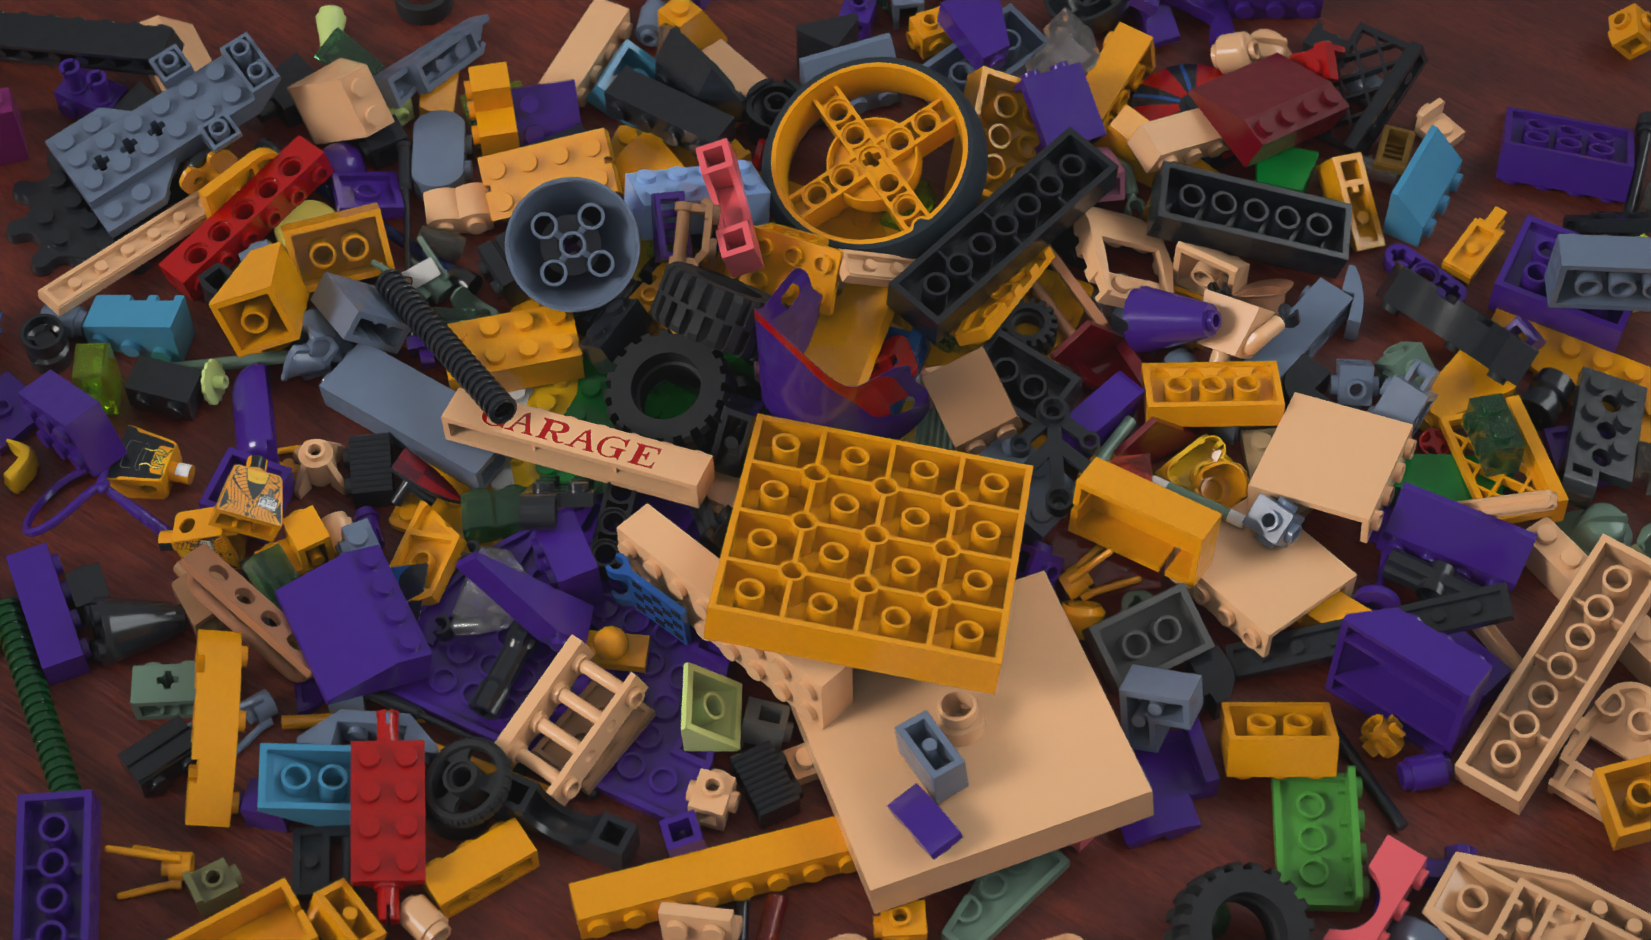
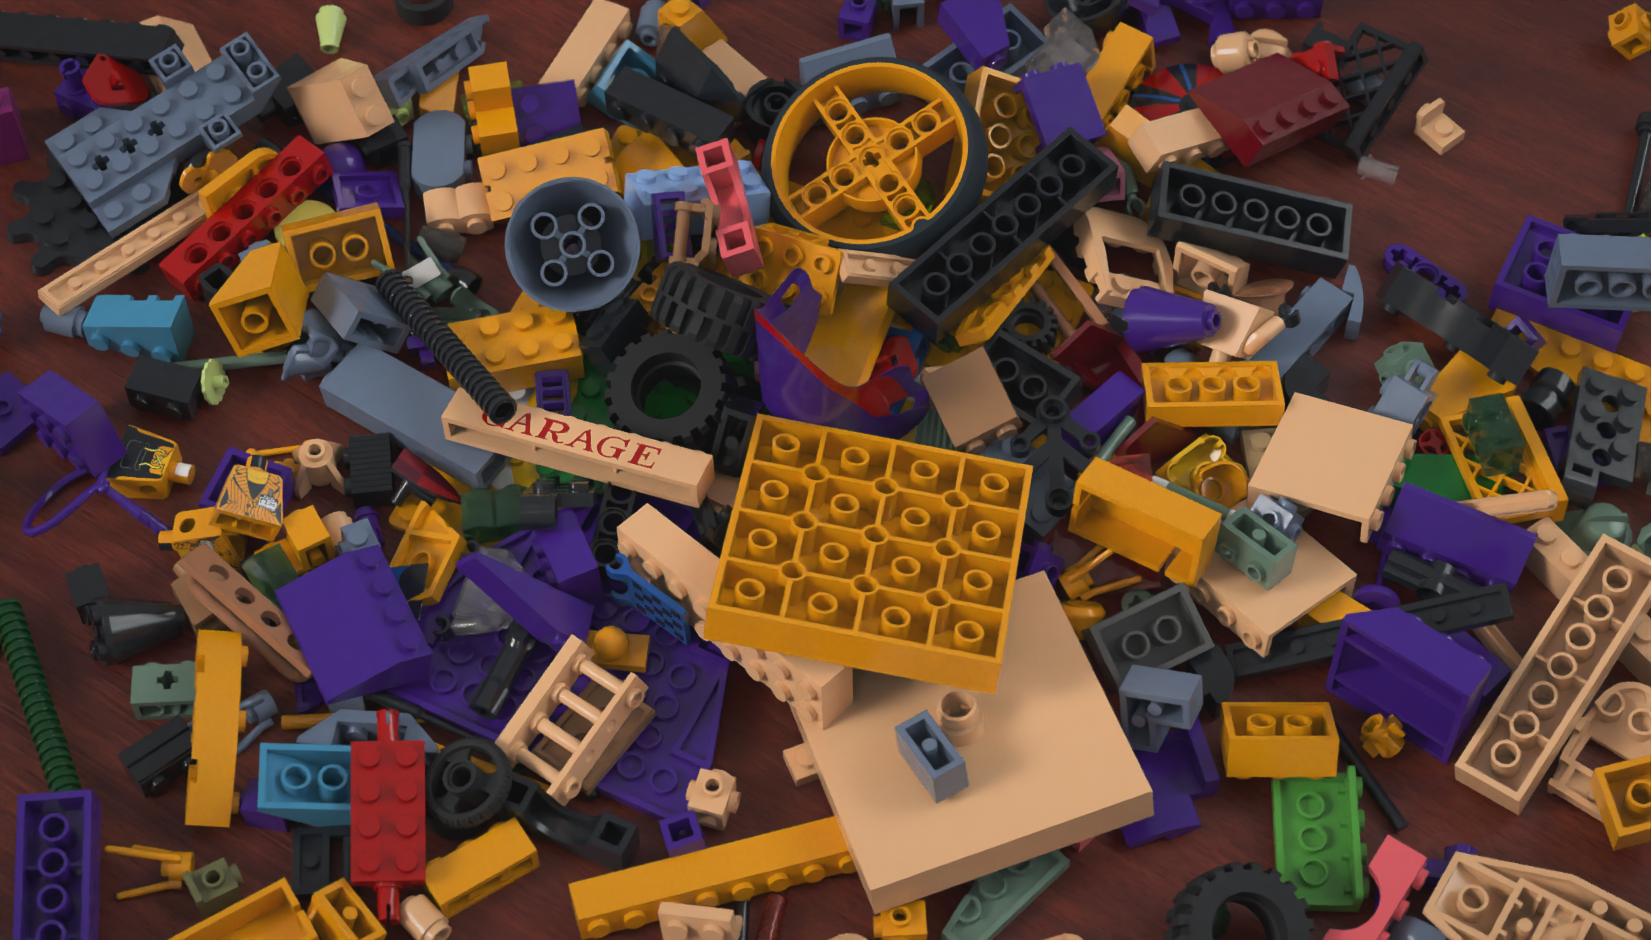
(23, 469): yellow hair -> none
(46, 343): black wheel -> none
(48, 613): dark purple brick -> none
(98, 375): clear neon green brick -> none
(111, 74): none -> red piece
(254, 412): dark purple brick -> none
(343, 46): clear green slope -> none
(495, 266): black brick -> none
(553, 385): none -> dark purple slope
(710, 710): yellowish green slope -> none
(766, 722): dark grey brick -> none
(766, 783): black brick -> none
(826, 35): black slope -> none
(925, 821): dark purple slope -> none
(927, 34): light orange brick -> none
(1255, 548): none -> sand green brick
(1288, 169): green torso -> none
(1346, 181): light orange slope -> none
(1354, 372): sand blue brick -> none
(1394, 149): pearl gold slope -> none
(1423, 189): dark azure slope -> none
(1424, 771): dark purple brick -> none
(1475, 246): light orange hinge -> none
(1566, 155): dark purple slope -> none

